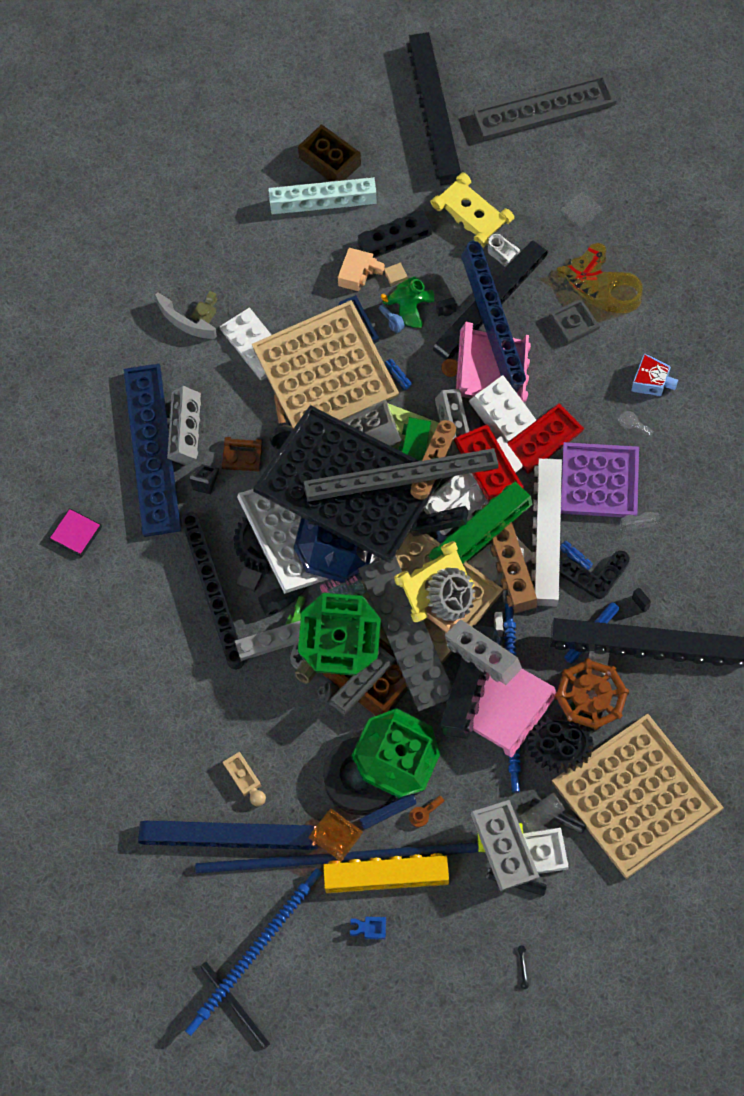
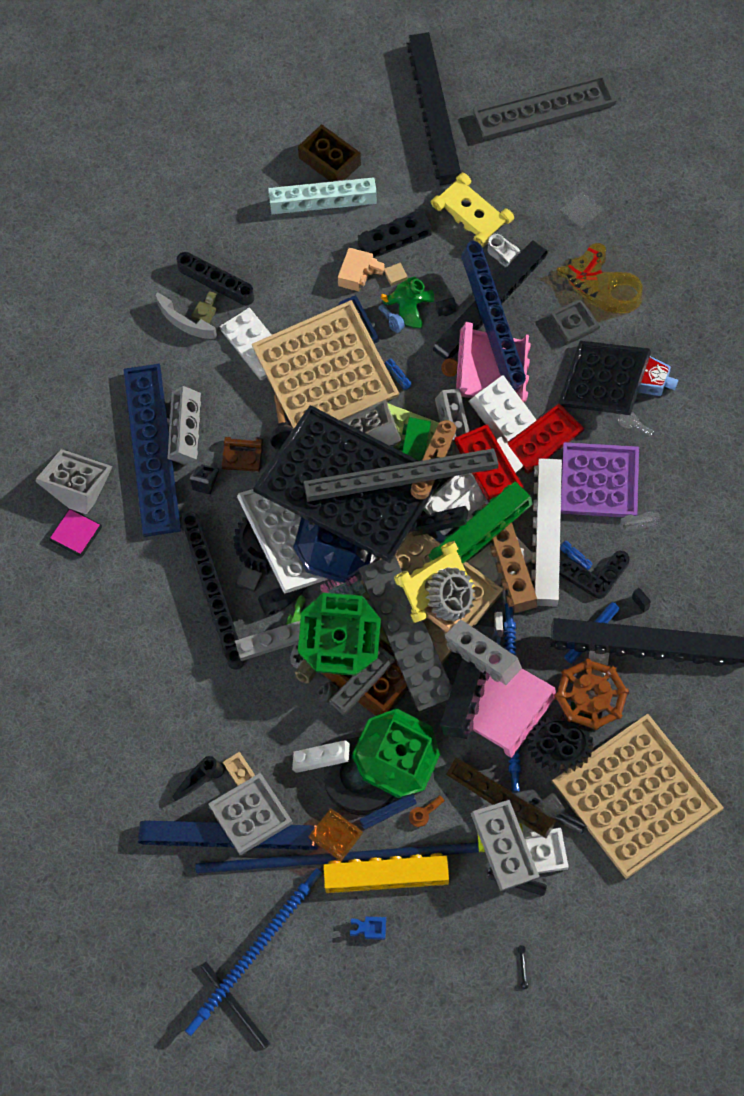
(74, 480): none -> light grey slope
(199, 776): none -> black piece
(210, 272): none -> black beam
(250, 814): none -> light grey plate
(320, 756): none -> white plate
(496, 793): none -> dark brown plate
(605, 377): none -> black plate

